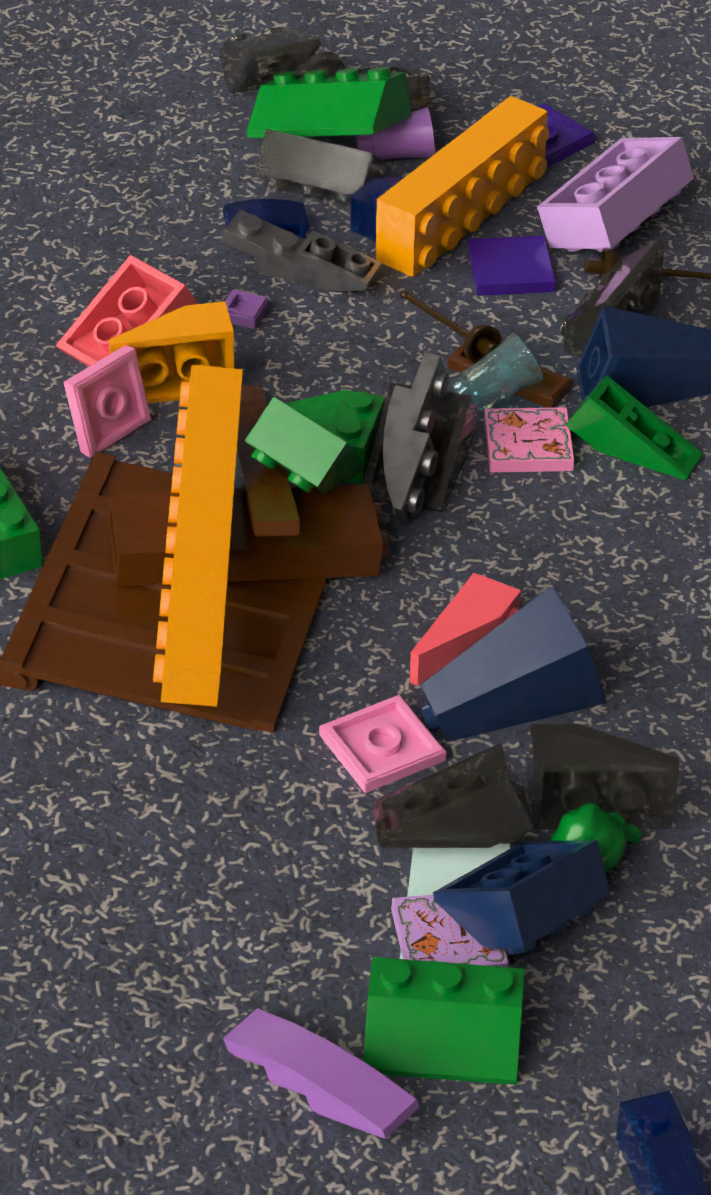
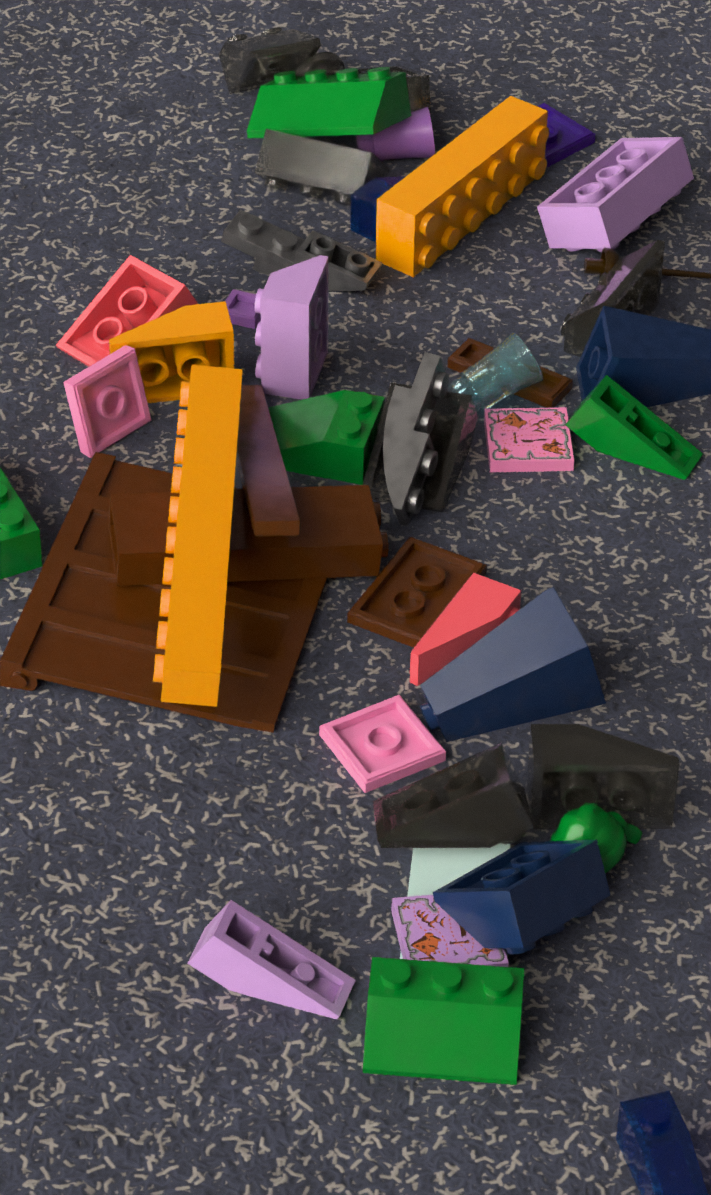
(268, 965): none -> lavender slope
(282, 213): clear blue slope -> none
(293, 328): none -> lavender slope
(302, 448): slope -> none
(328, 1076): medium lavender slope -> none
(412, 591): none -> reddish brown tile
(477, 341): dark brown sword -> none
(511, 265): dark purple tile -> none

